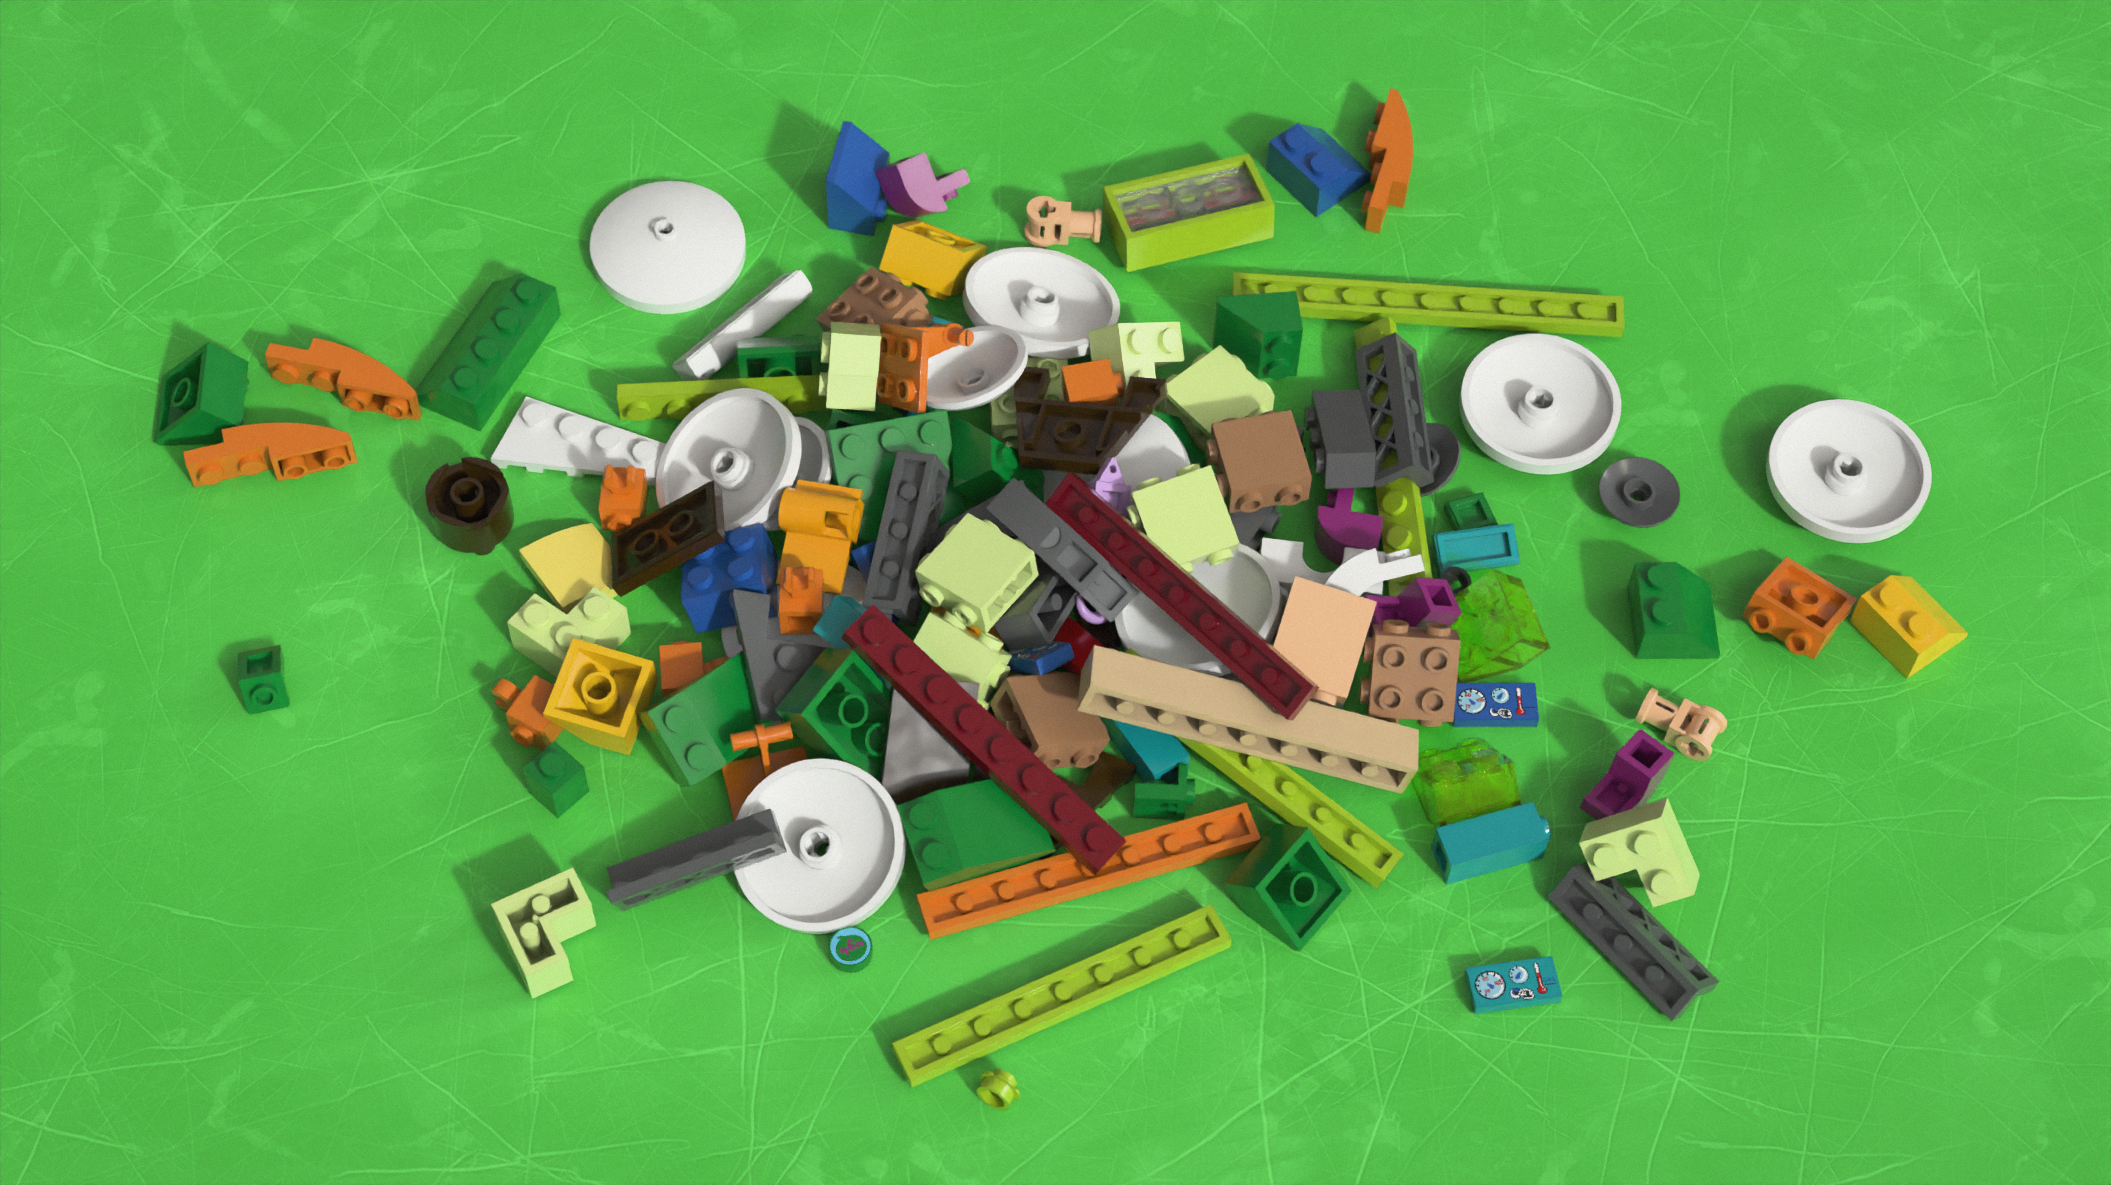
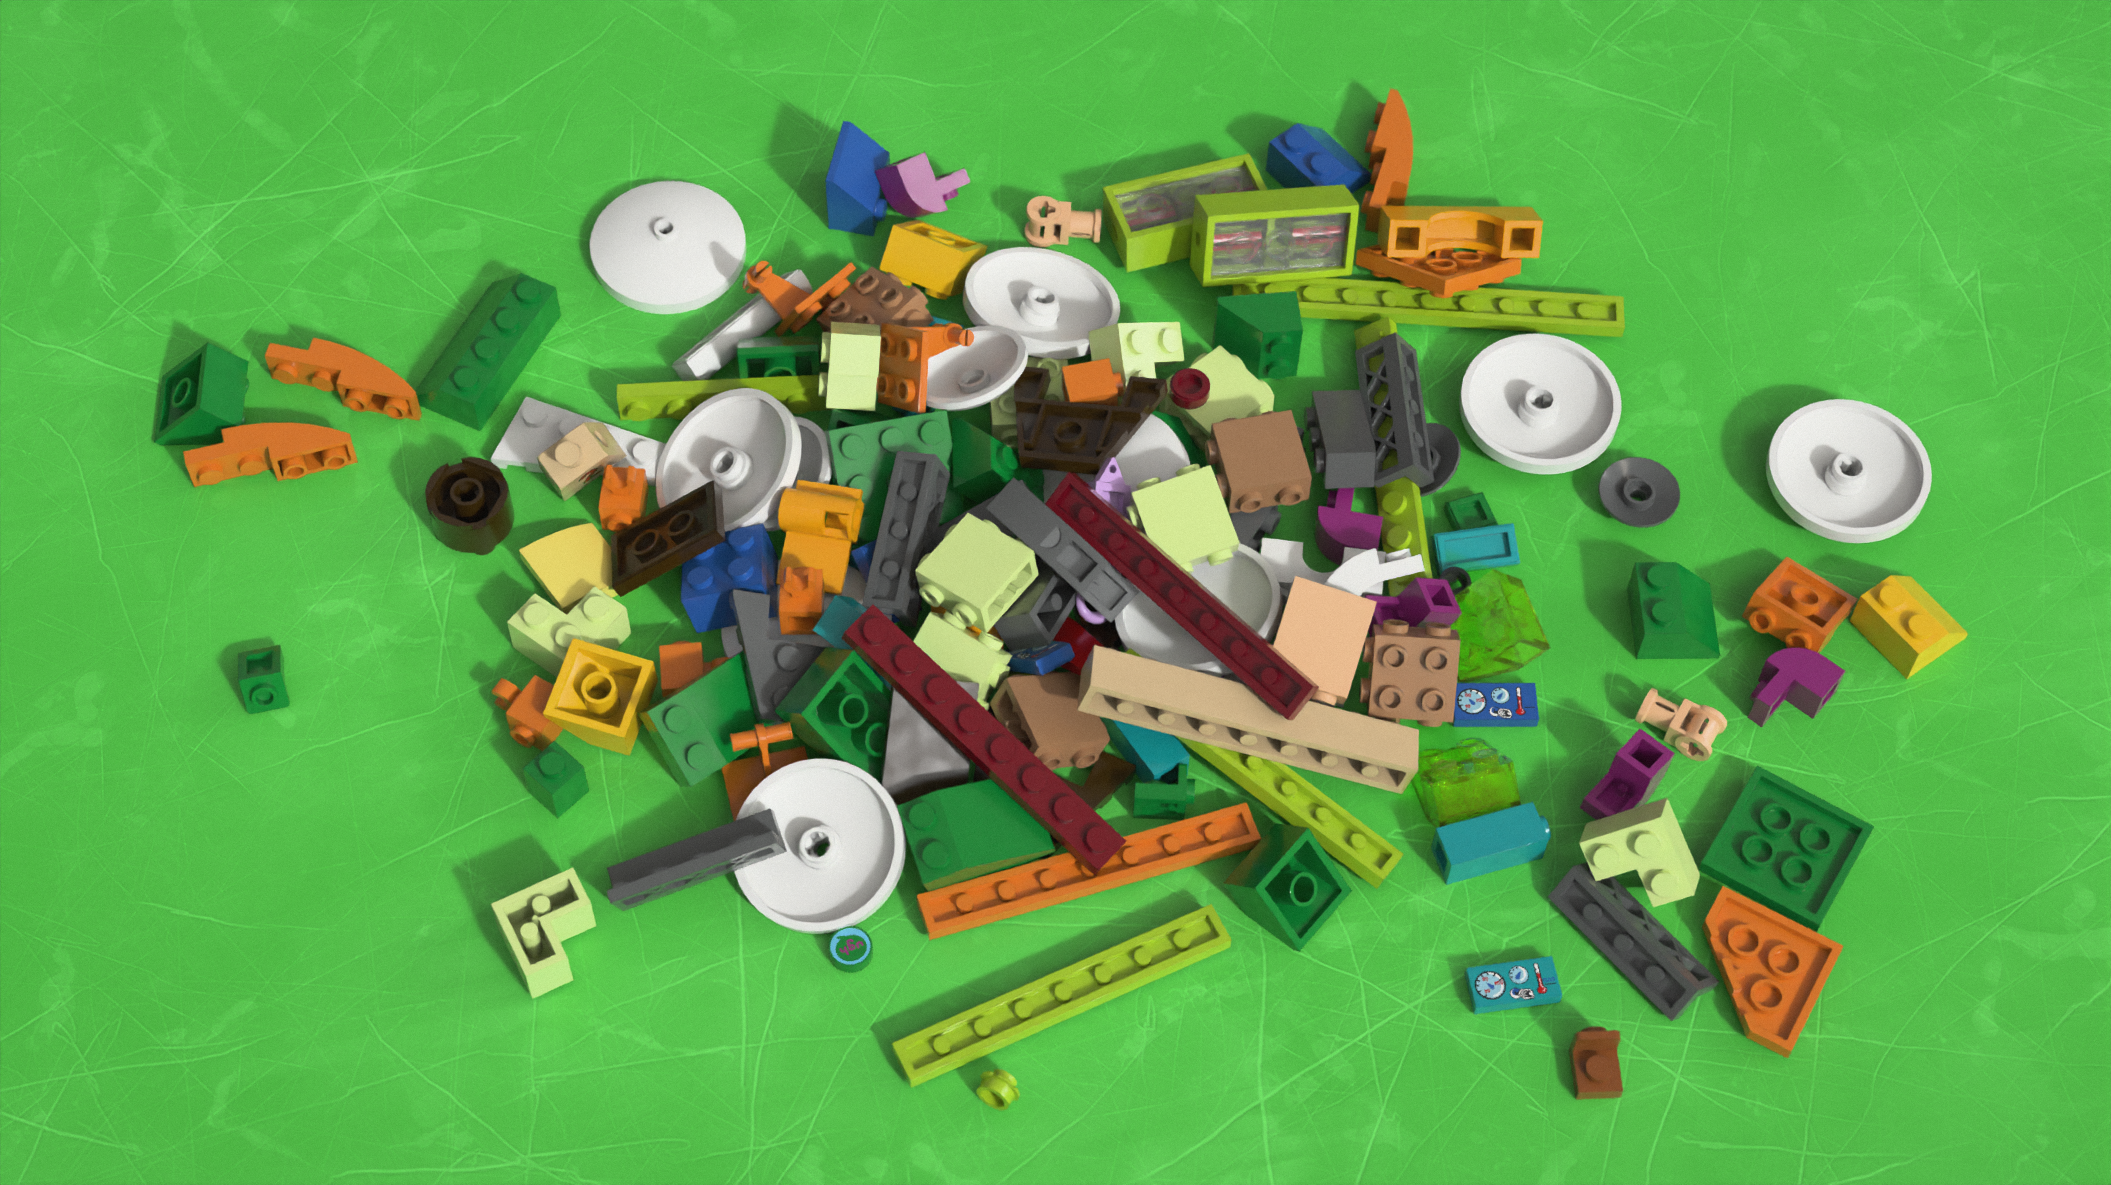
(579, 458): none -> tan torso
(791, 302): none -> orange plate
(1189, 388): none -> dark red tile
(1273, 235): none -> brick
(1441, 269): none -> orange plate
(1496, 230): none -> light orange arch
(1596, 1063): none -> dark orange bracket
(1768, 967): none -> orange plate
(1786, 848): none -> green plate
(1799, 678): none -> magenta brick

